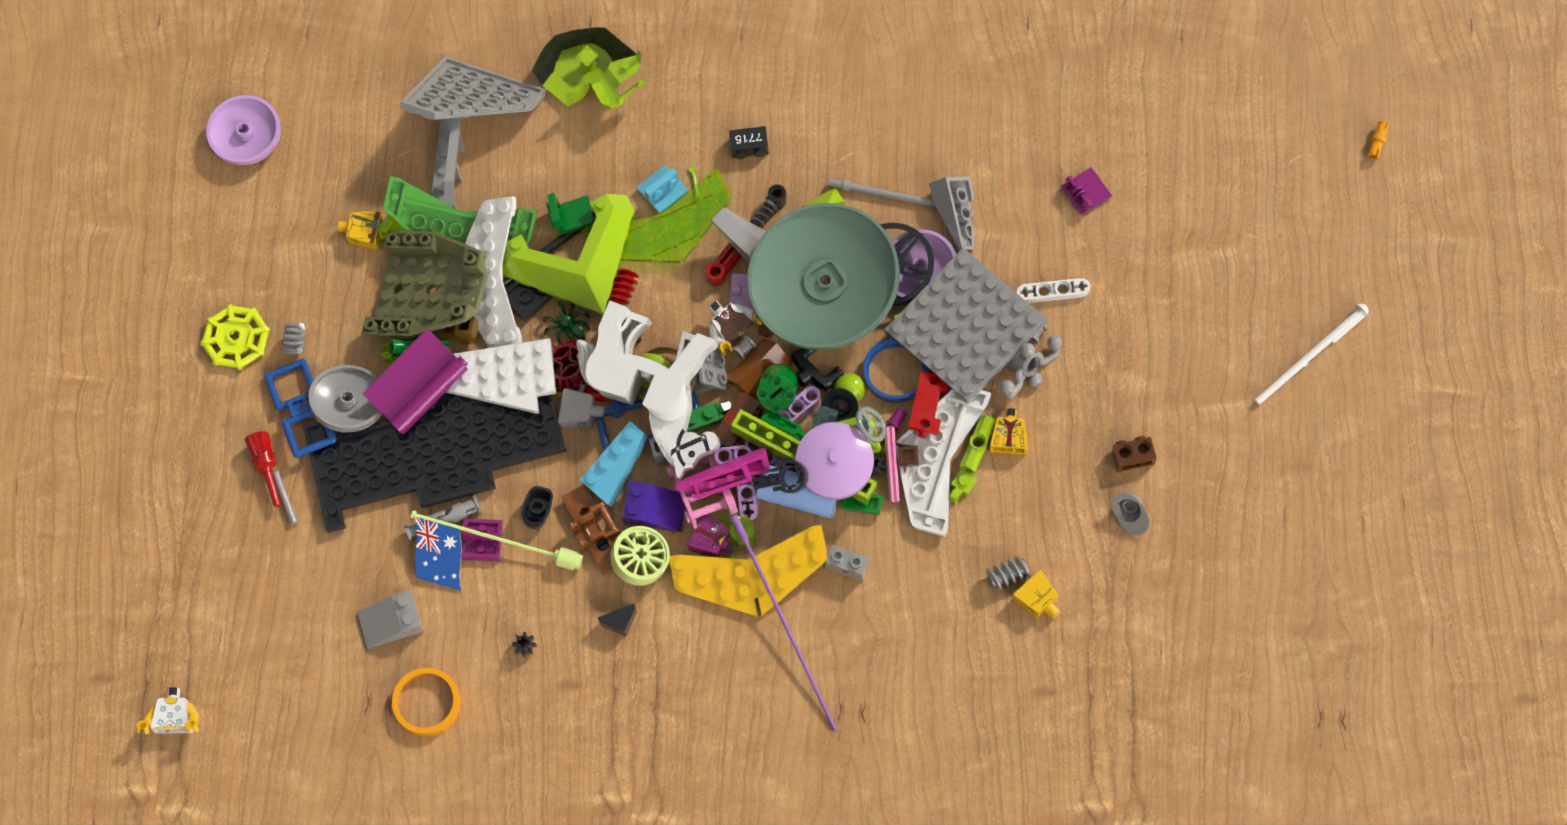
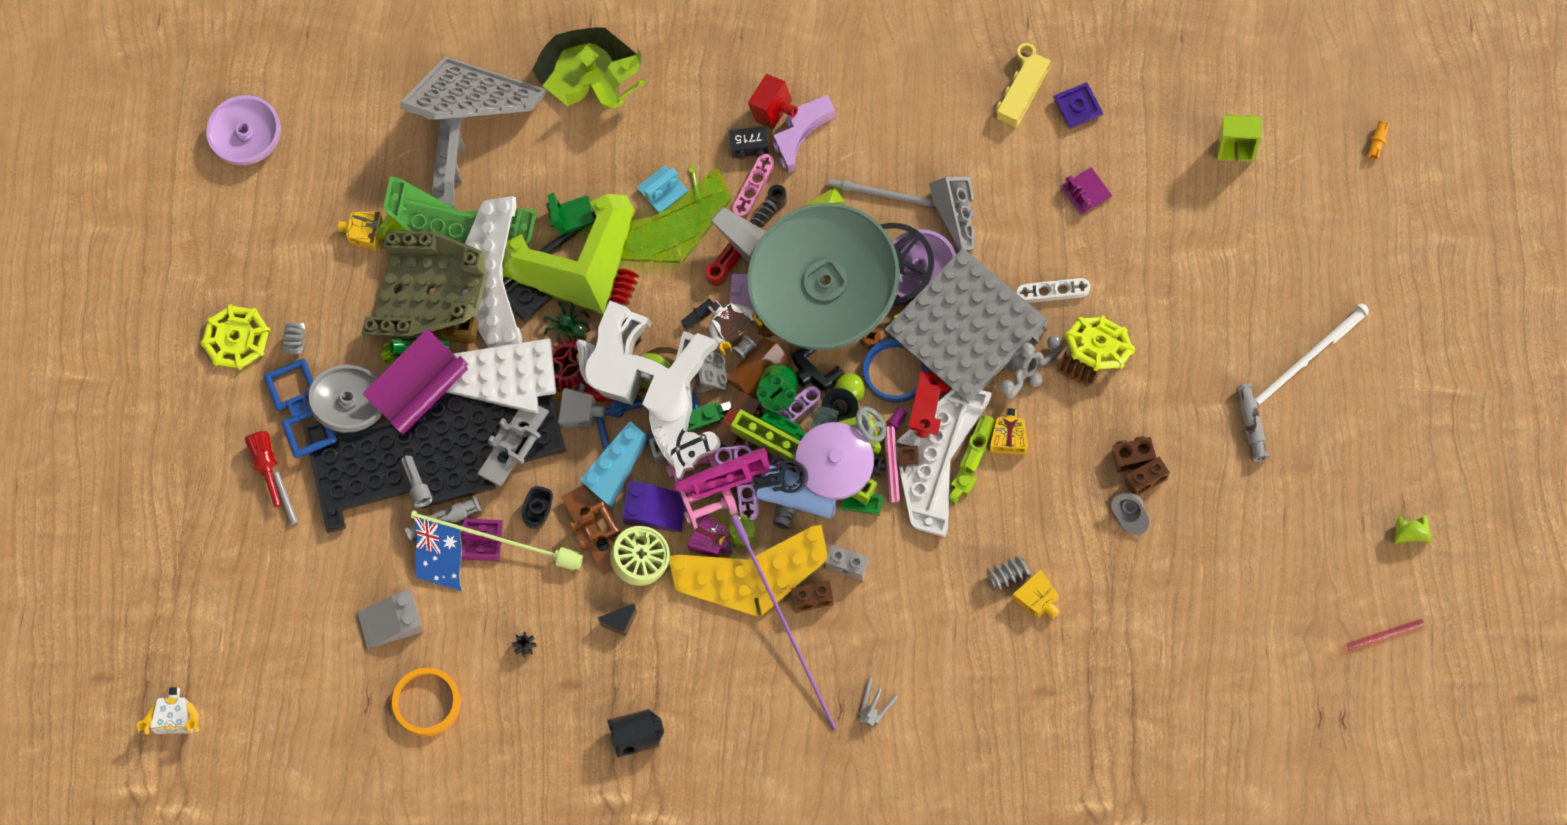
(419, 492): none -> light grey piece
(503, 458): none -> light grey piece
(636, 732): none -> black cylinder
(697, 314): none -> black axle
(750, 185): none -> bright pink beam
(771, 101): none -> red brick
(784, 517): none -> flat silver wheel
(806, 120): none -> lavender arch
(812, 596): none -> reddish brown brick
(869, 341): none -> dark orange wheel
(869, 714): none -> light grey plant
(1024, 86): none -> light yellow hinge
(1076, 369): none -> reddish brown piece
(1078, 105): none -> dark purple plate
(1107, 333): none -> neon yellow plate
(1147, 476): none -> reddish brown brick
(1240, 129): none -> lime piece
(1251, 420): none -> light grey piece
(1385, 634): none -> clear pink bar
(1412, 530): none -> lime hair

